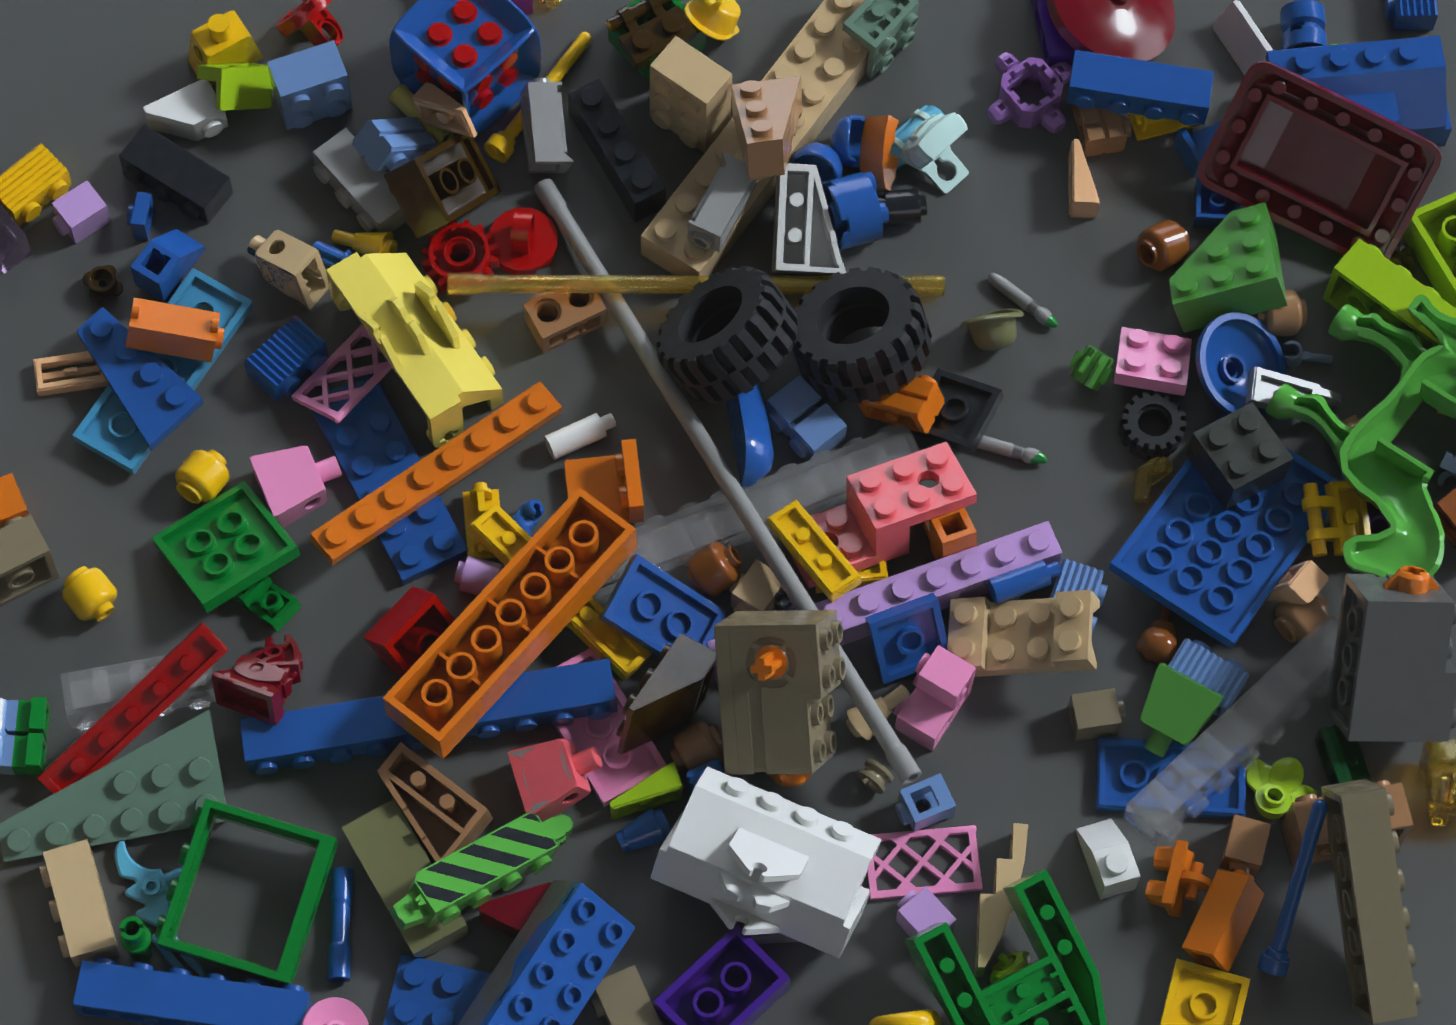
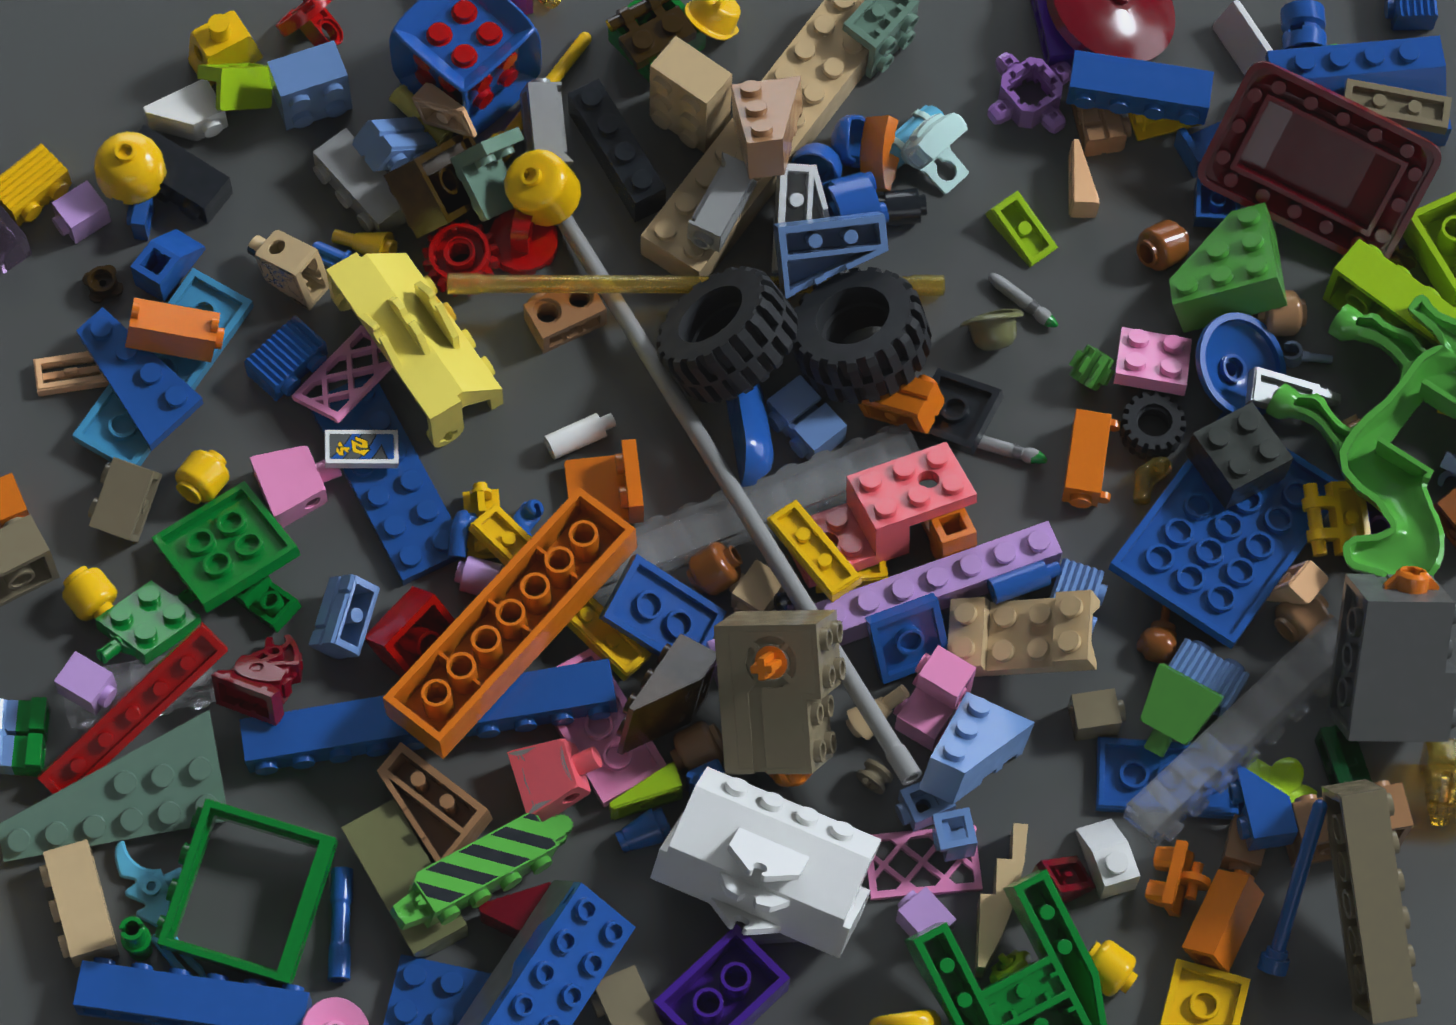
(86, 683): none -> lavender brick
(124, 499): none -> dark tan brick
(129, 168): none -> yellow cylinder
(147, 623): none -> green plate
(344, 616): none -> medium blue brick
(361, 448): none -> tile
(435, 473): orange plate -> none
(459, 533): none -> blue arm
(484, 171): none -> sand green bracket
(542, 187): none -> yellow head
(826, 246): none -> medium blue wedge
(954, 834): none -> medium blue brick
(974, 746): none -> medium blue wedge
(1021, 229): none -> lime slope
(1068, 877): none -> dark red slope
(1088, 458): none -> orange brick
(1114, 967): none -> yellow head
(1264, 811): none -> blue slope
(1403, 106): none -> dark tan plate

